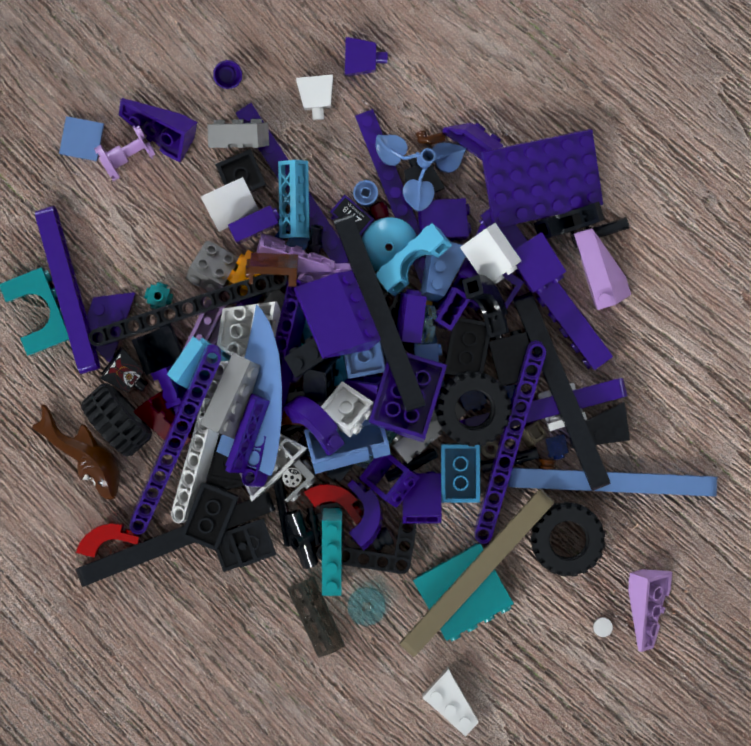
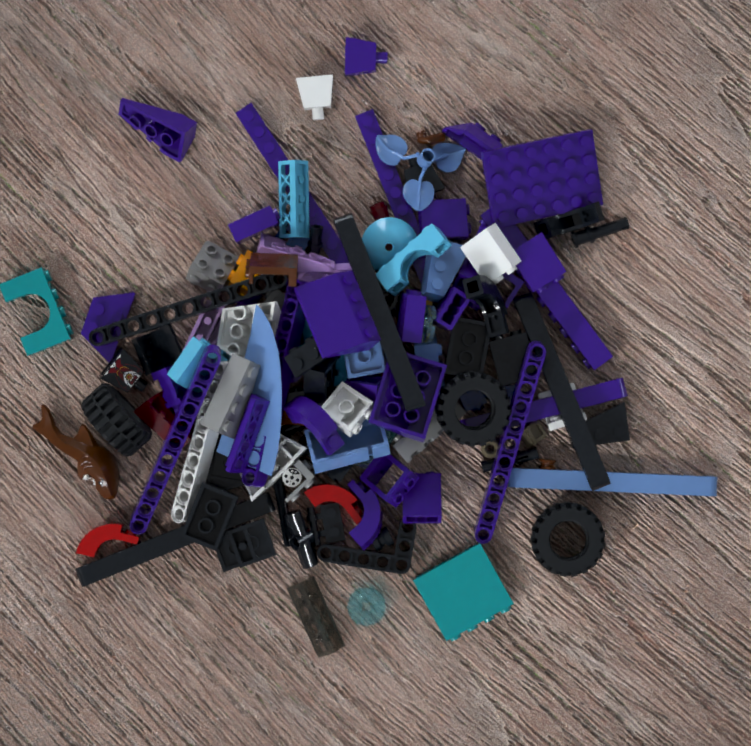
(67, 289): dark purple beam -> none
(81, 138): medium blue tile -> none
(118, 156): lavender piece -> none
(166, 296): teal brick -> none
(227, 74): dark purple hair -> none
(229, 203): white sticker -> none
(238, 134): light grey wedge -> none
(241, 166): black brick -> none
(332, 552): teal arch -> none
(347, 206): black brick -> none
(365, 193): medium blue wheel -> none
(412, 465): black axle -> none
(450, 702): white wedge -> none
(460, 473): dark azure brick -> none
(476, 572): dark tan beam -> none
(556, 446): clear blue brick -> none
(602, 627): white tile -> none
(603, 275): lavender wedge -> none
(647, 596): lavender wedge -> none

